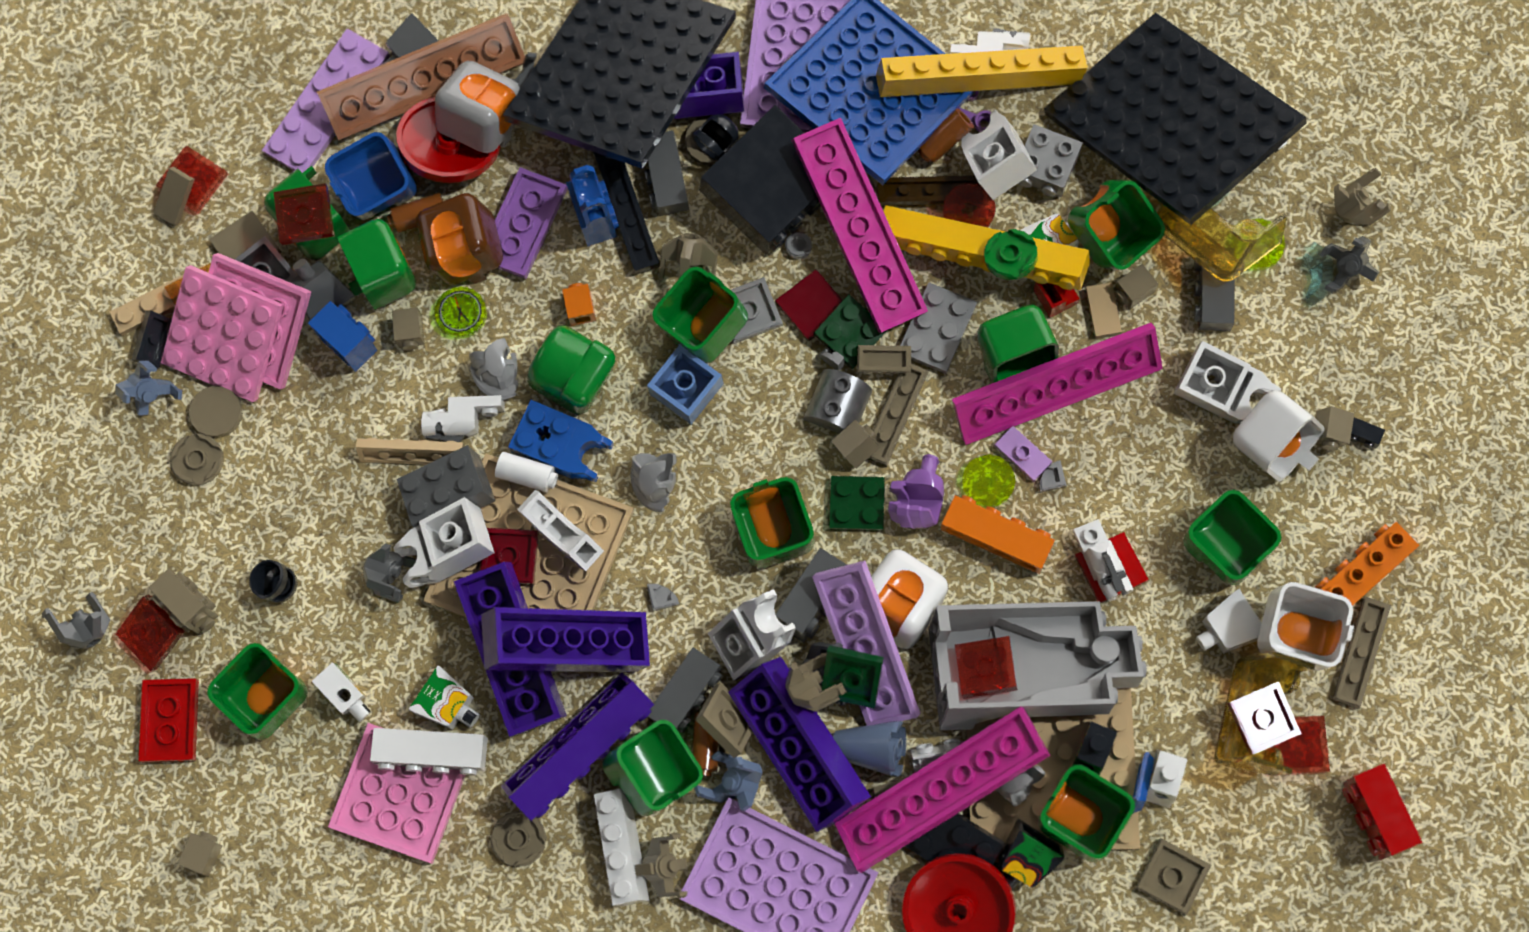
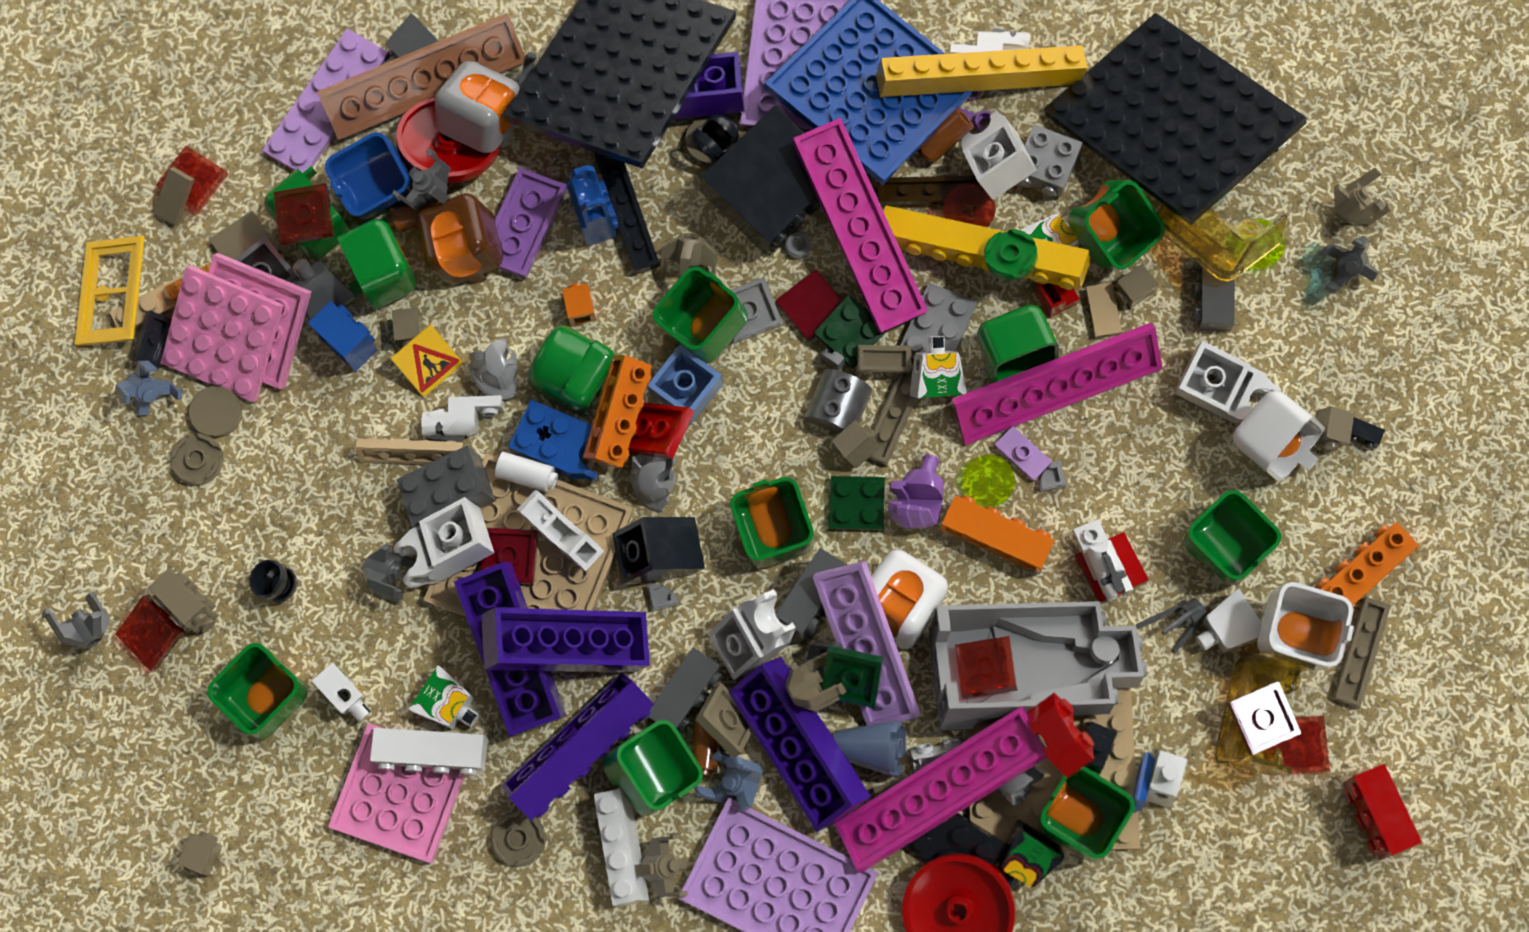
(88, 293): none -> yellow door
(168, 720): red plate -> none
(426, 360): none -> yellow piece
(428, 185): none -> dark grey piece
(460, 312): clear neon green tile -> none
(618, 411): none -> orange brick
(658, 549): none -> black slope
(660, 430): none -> red tile
(667, 177): dark grey brick -> none
(937, 372): none -> torso
(1065, 744): none -> red brick
(1173, 876): dark tan tile -> none
(1190, 613): none -> dark grey plant

